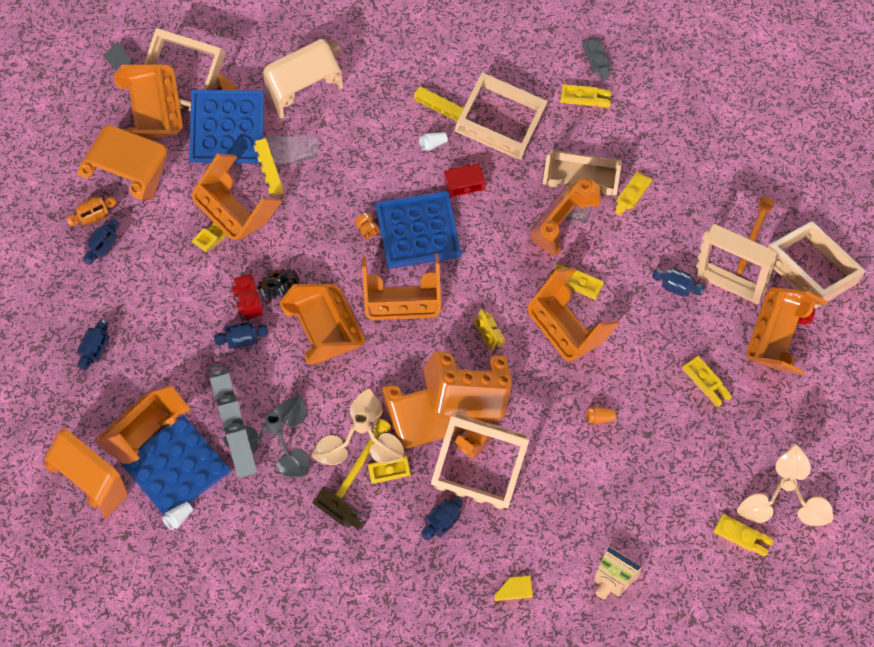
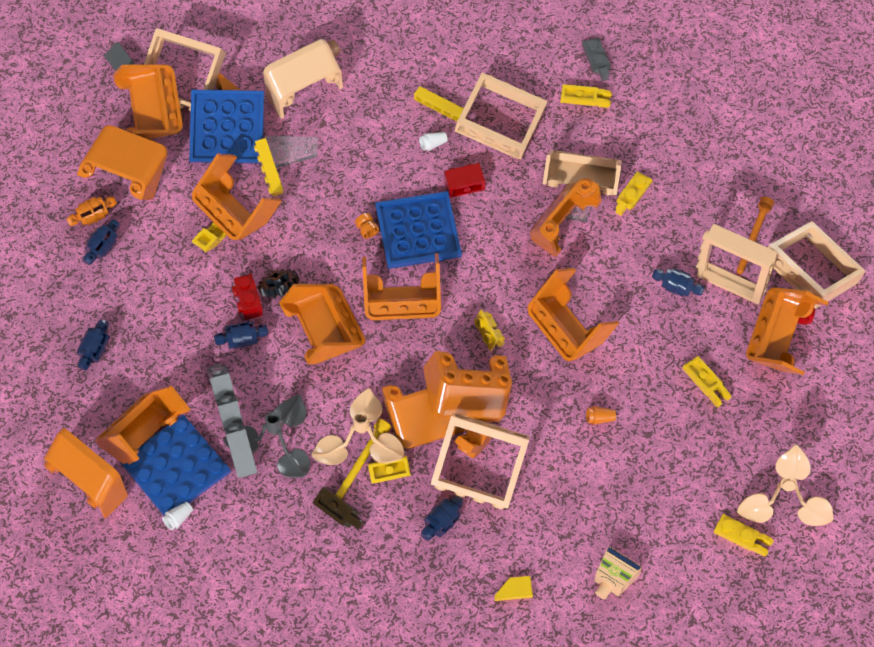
(583, 283): yellow hinge -> none

